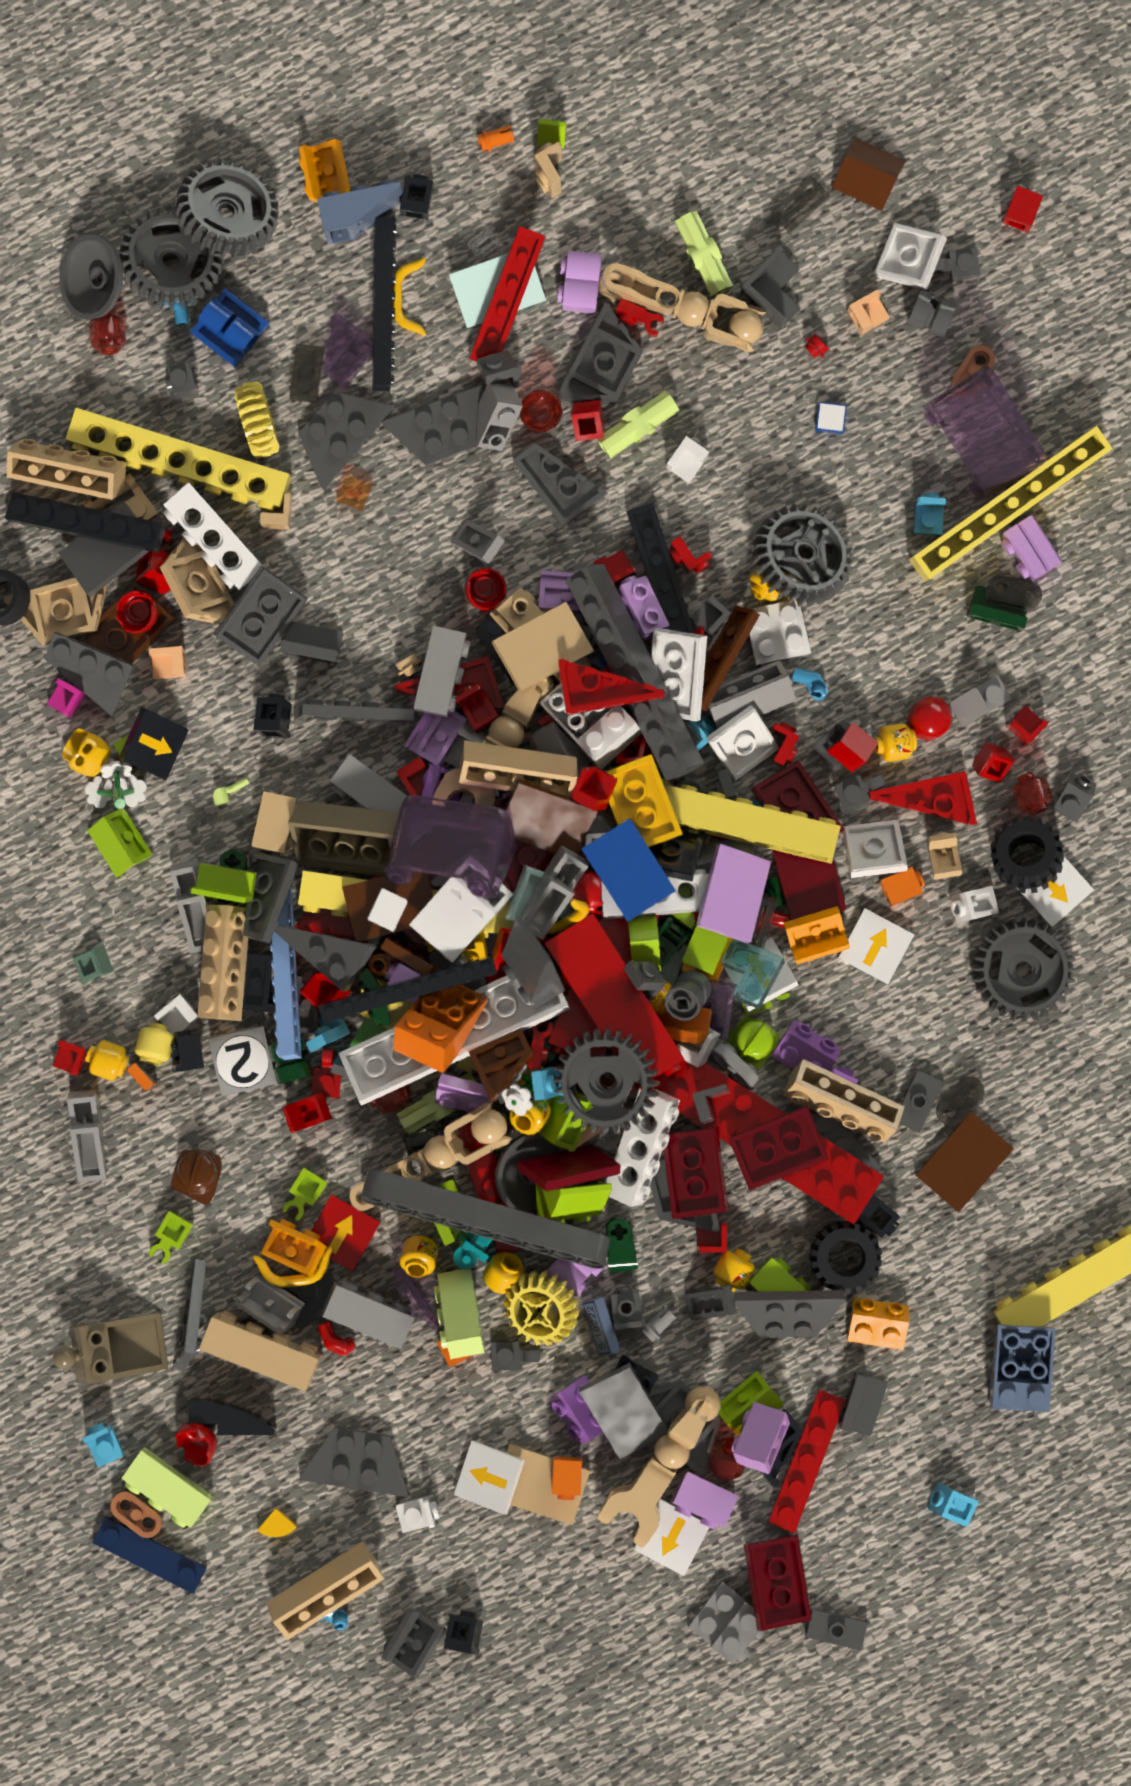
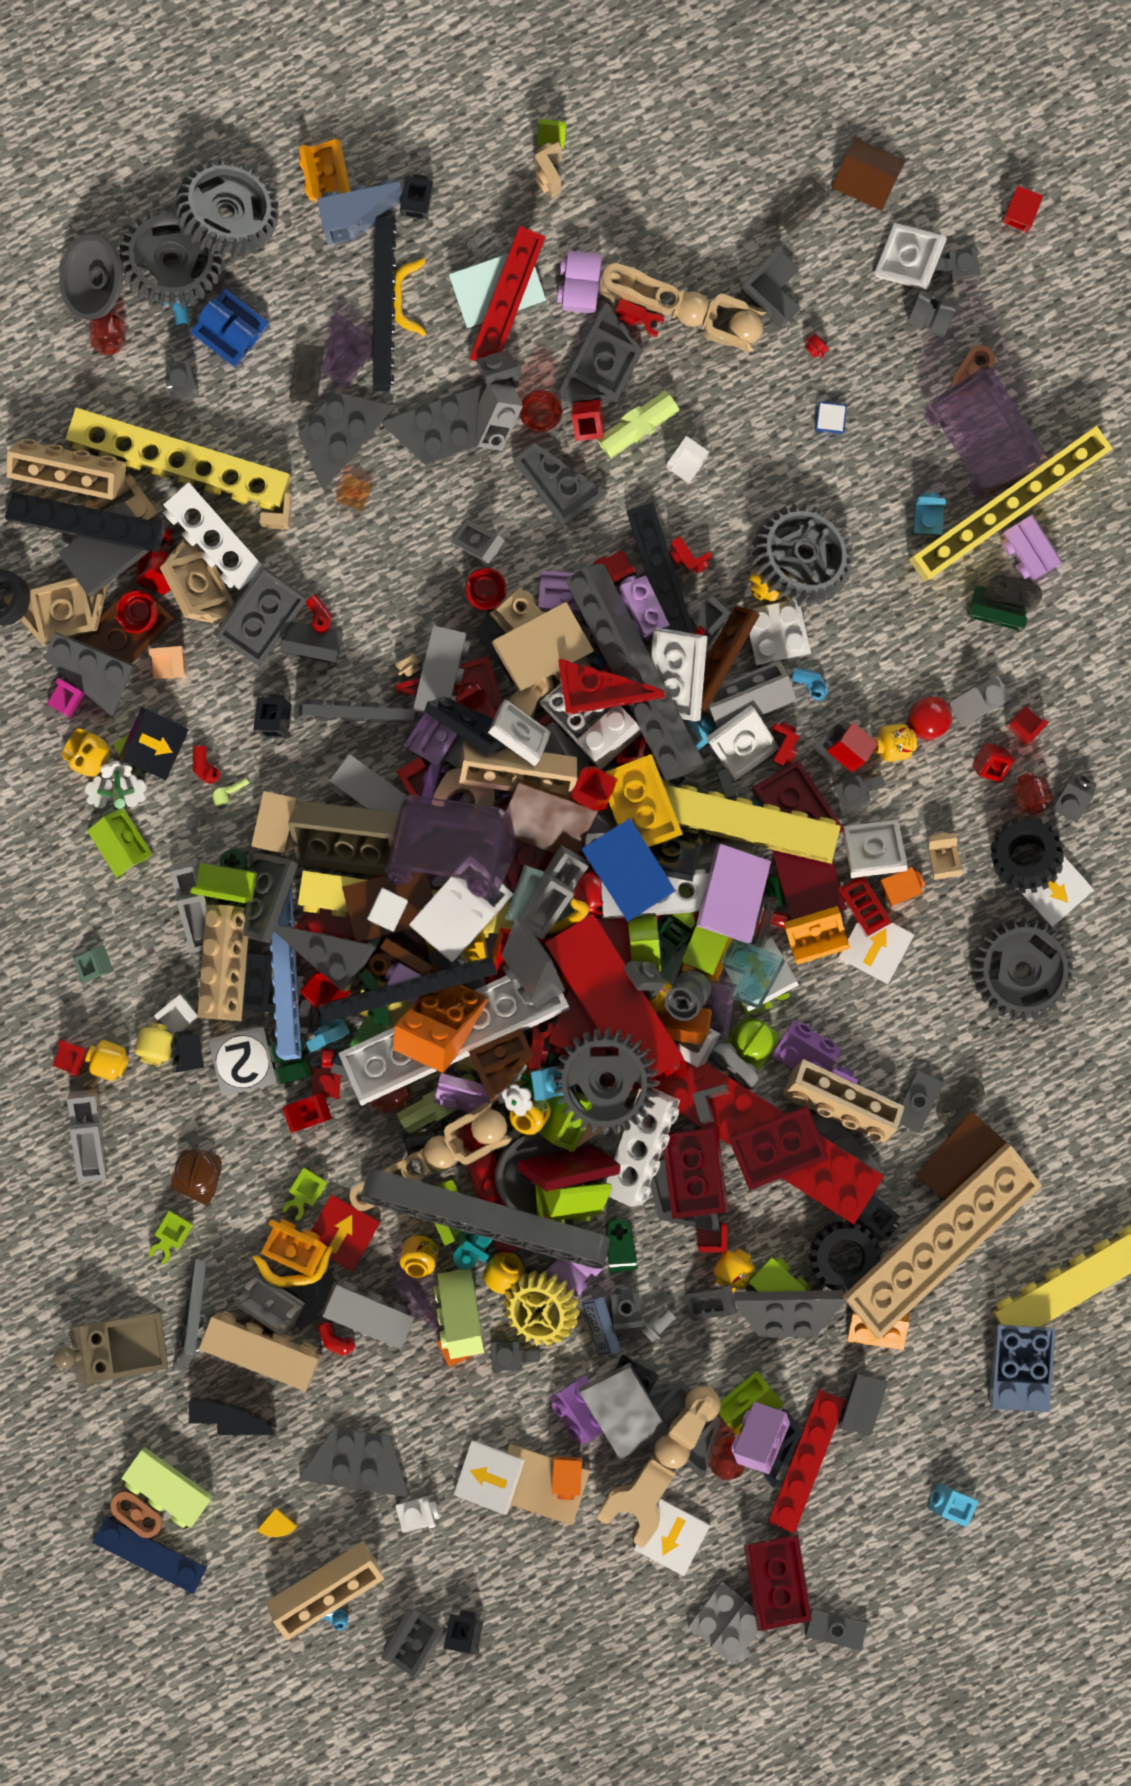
(103, 1444): medium azure bracket -> none
(141, 1076): orange tile -> none
(196, 1453): red hair -> none
(202, 768): none -> red arm
(256, 419): light yellow gear -> none
(321, 614): none -> red arm
(465, 722): none -> black wing
(495, 138): orange pin -> none
(519, 732): none -> white tile
(704, 254): yellowish green piece -> none
(704, 1500): lavender brick -> none
(867, 930): none -> red slope
(868, 312): light nougat panel -> none
(939, 796): red wing -> none
(942, 1241): none -> tan plate
(974, 904): white bracket -> none

